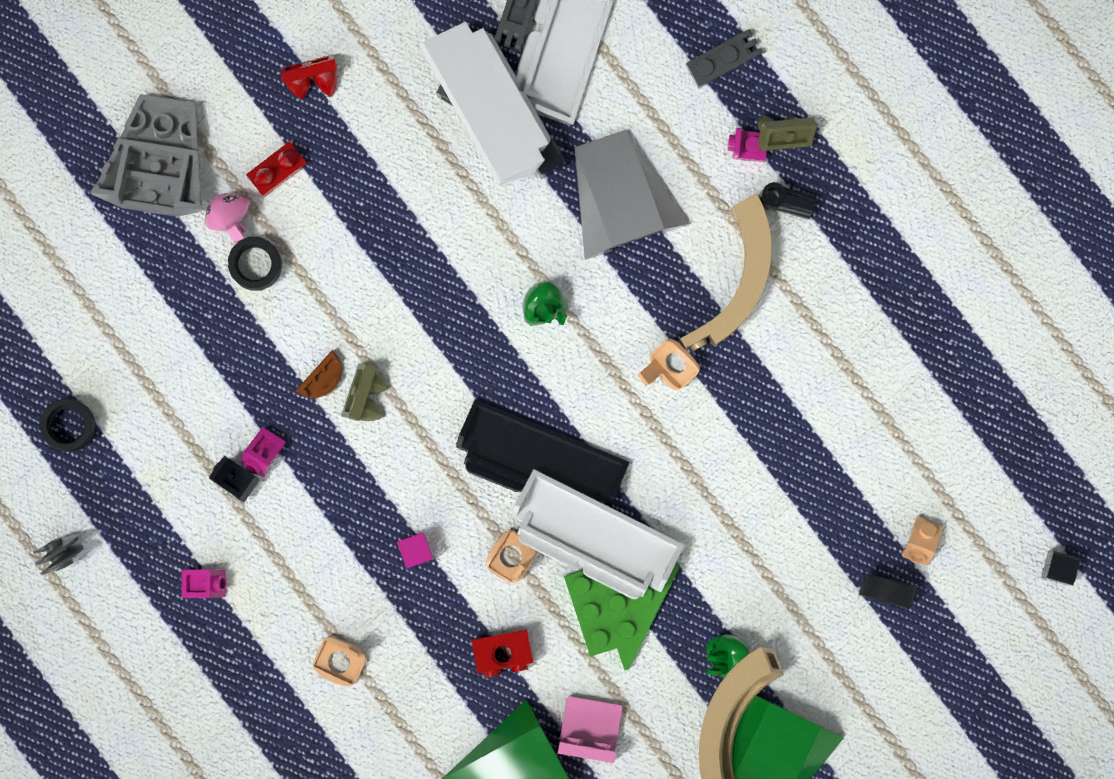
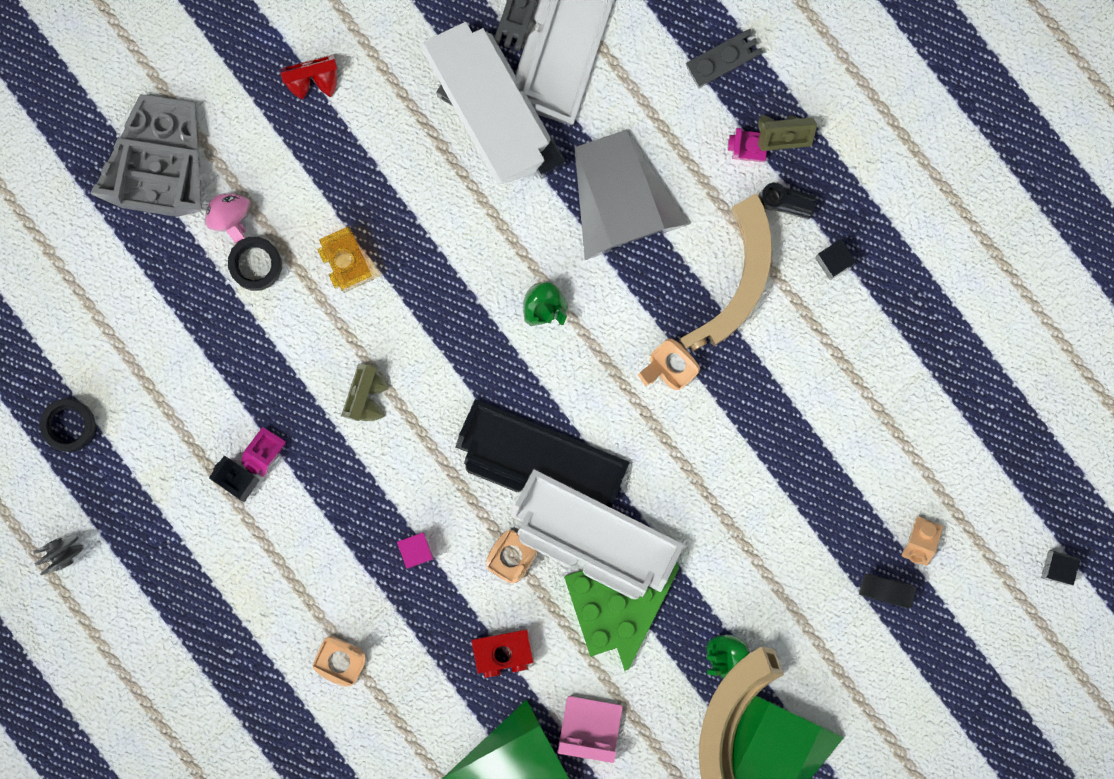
(204, 583): dark pink bracket -> none
(276, 169): red tile -> none
(323, 378): dark orange tile -> none
(344, 243): none -> clear yellow brick
(835, 259): none -> black piece

